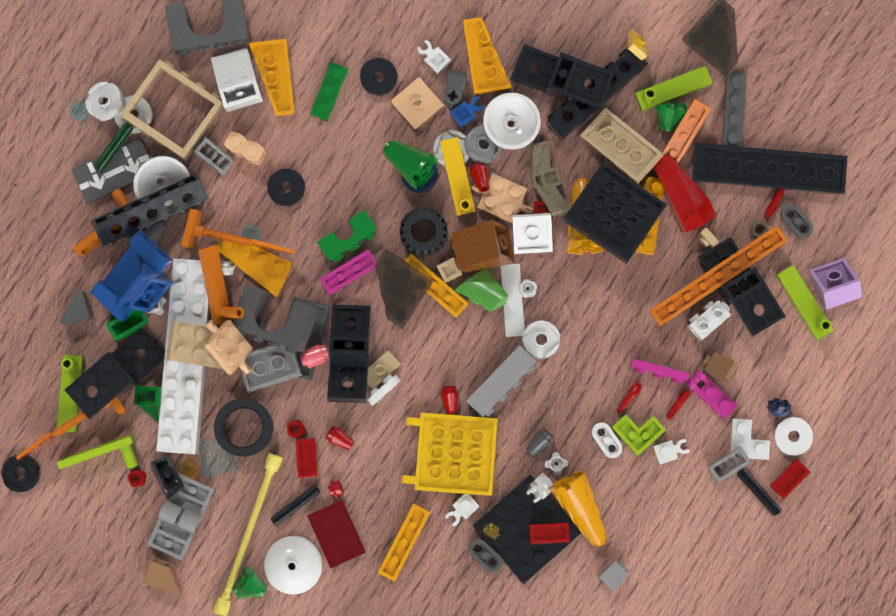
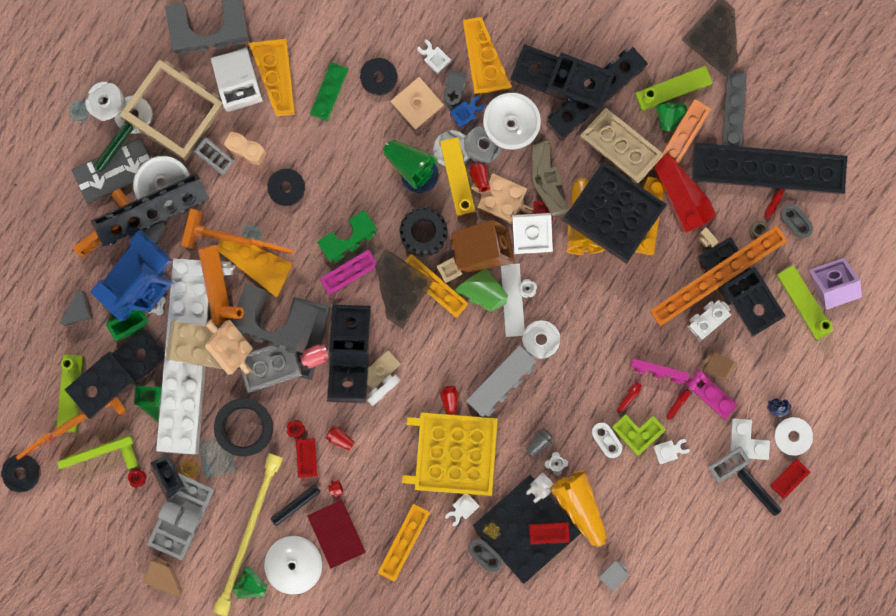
(637, 44): yellow plate -> none

